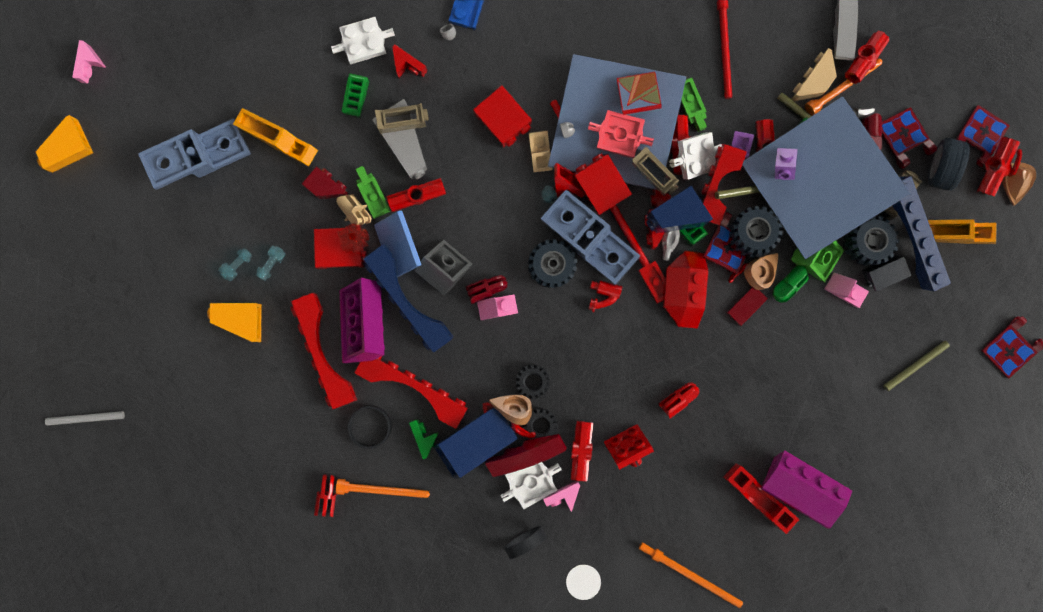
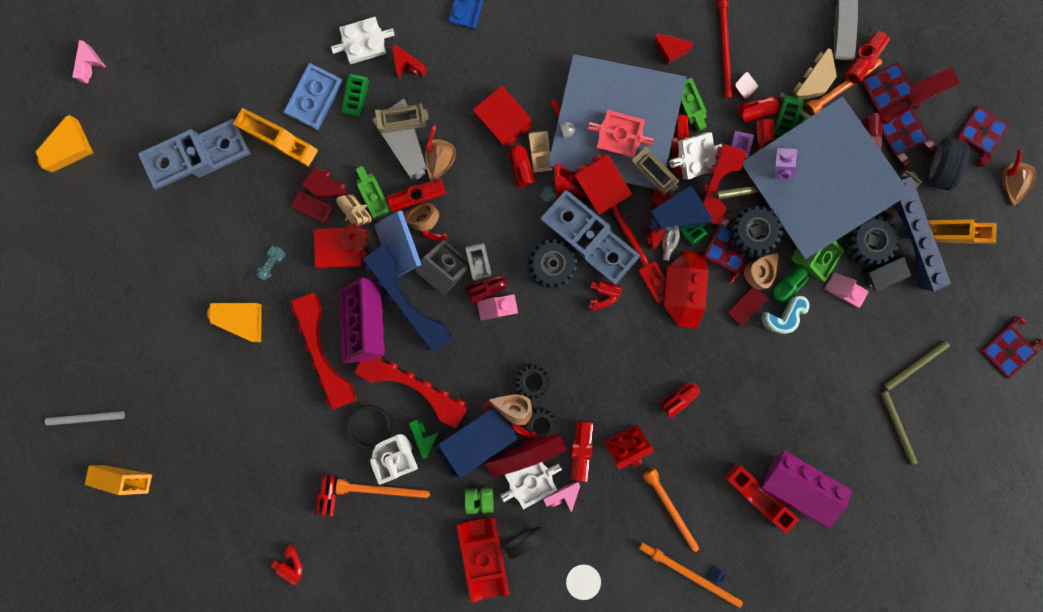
(118, 480): none -> light orange slope
(228, 271): clear light blue bar -> none
(285, 571): none -> red plant
(312, 207): none -> dark red tile
(313, 96): none -> medium blue tile
(392, 459): none -> white brick
(423, 218): none -> medium nougat piece
(438, 156): none -> medium nougat piece
(448, 32): light grey hinge -> none
(478, 262): none -> light grey slope
(482, 558): none -> red piece
(486, 502): none -> bright green wheel
(521, 166): none -> red arm
(639, 93): tile -> none
(652, 478): none -> orange piece
(671, 47): none -> red slope
(717, 574): none -> dark blue piece
(745, 86): none -> slope
(758, 109): none -> red arm
(788, 99): none -> green slope
(790, 317): none -> light aqua animal
(863, 112): bar -> none
(890, 88): none -> dark red flag
(899, 428): none -> olive bar
(928, 88): none -> dark red slope
(1002, 157): red piece -> none

